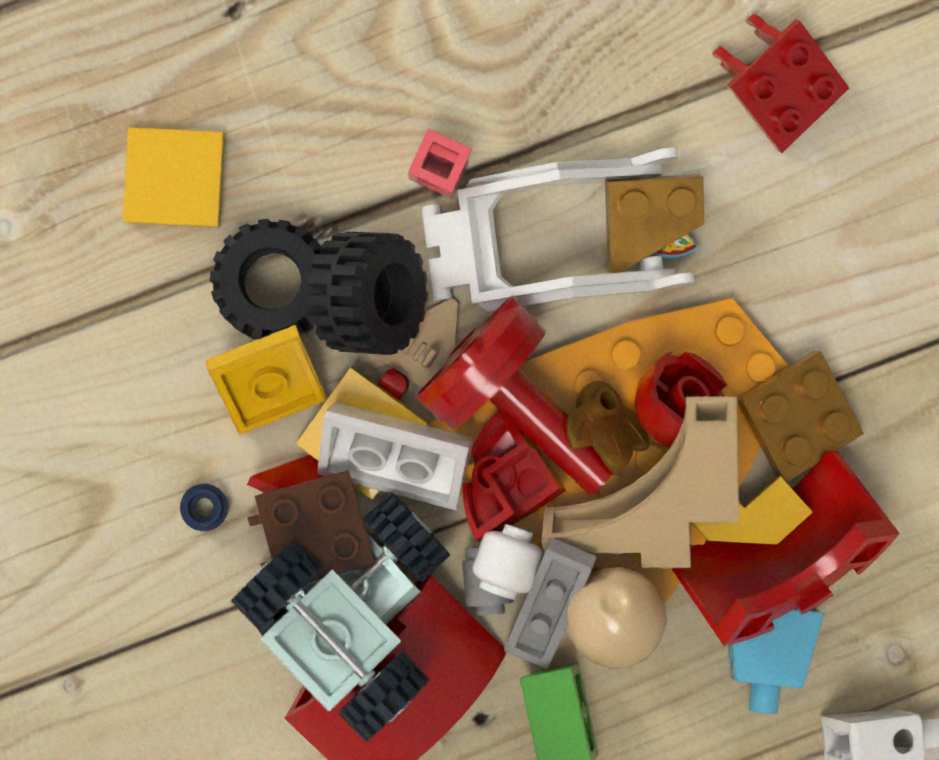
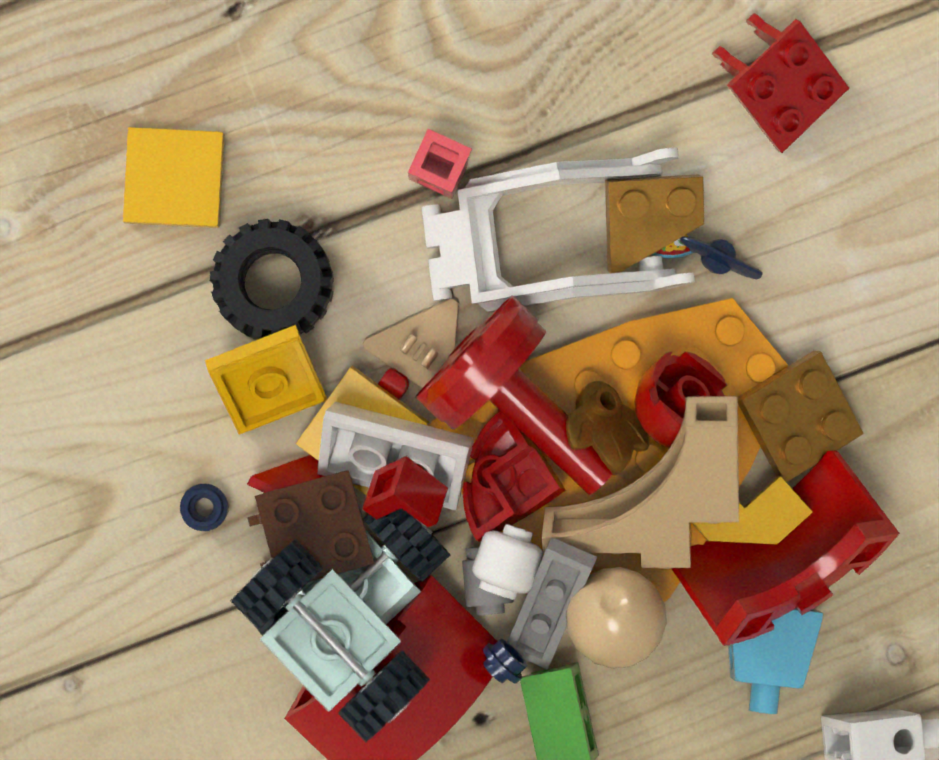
(367, 292): black tyre -> none
(406, 487): none -> red panel
(504, 661): none -> dark blue plate
(720, 257): none -> dark blue piece

